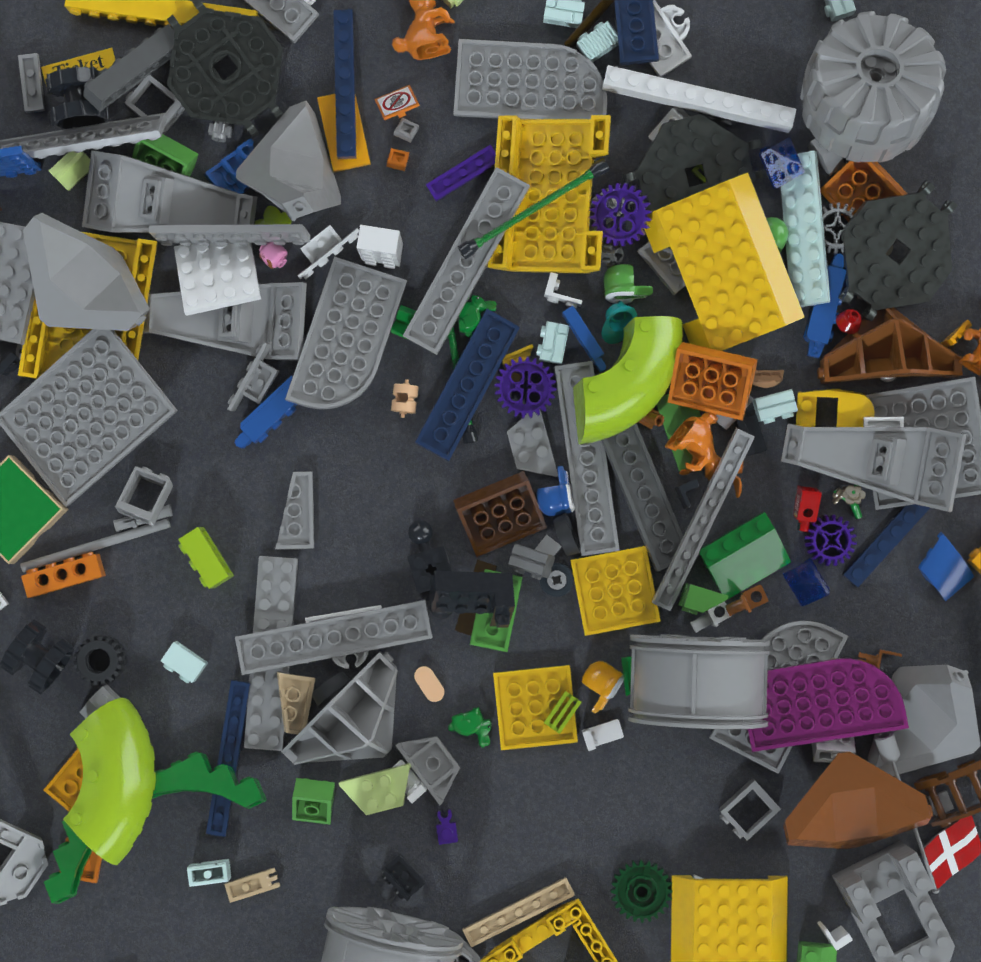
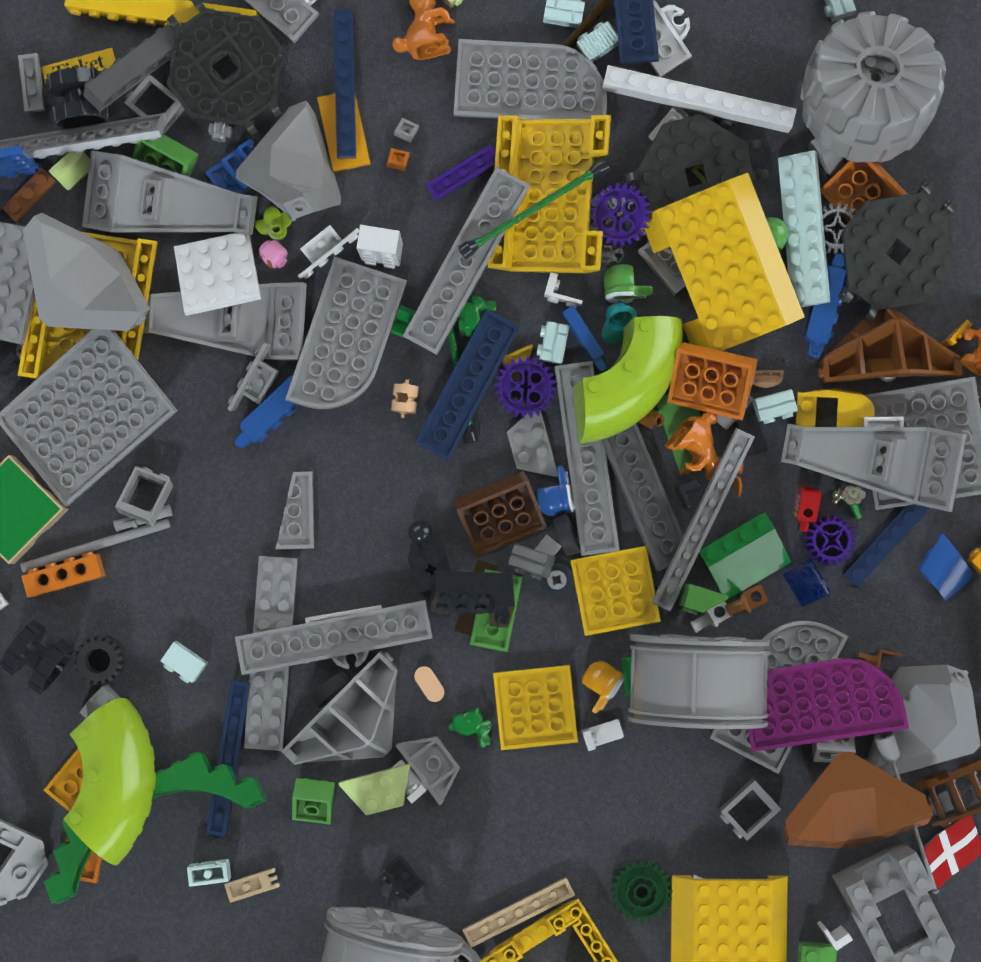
(29, 195): none -> dark orange plate
(205, 558): lime brick -> none
(230, 234): light grey plate -> none
(295, 700): tan wing -> none
(397, 102): piece -> none
(447, 830): dark purple plate -> none
(570, 714): lime tile -> none
(781, 162): clear blue bracket -> none
(849, 321): red cone -> none

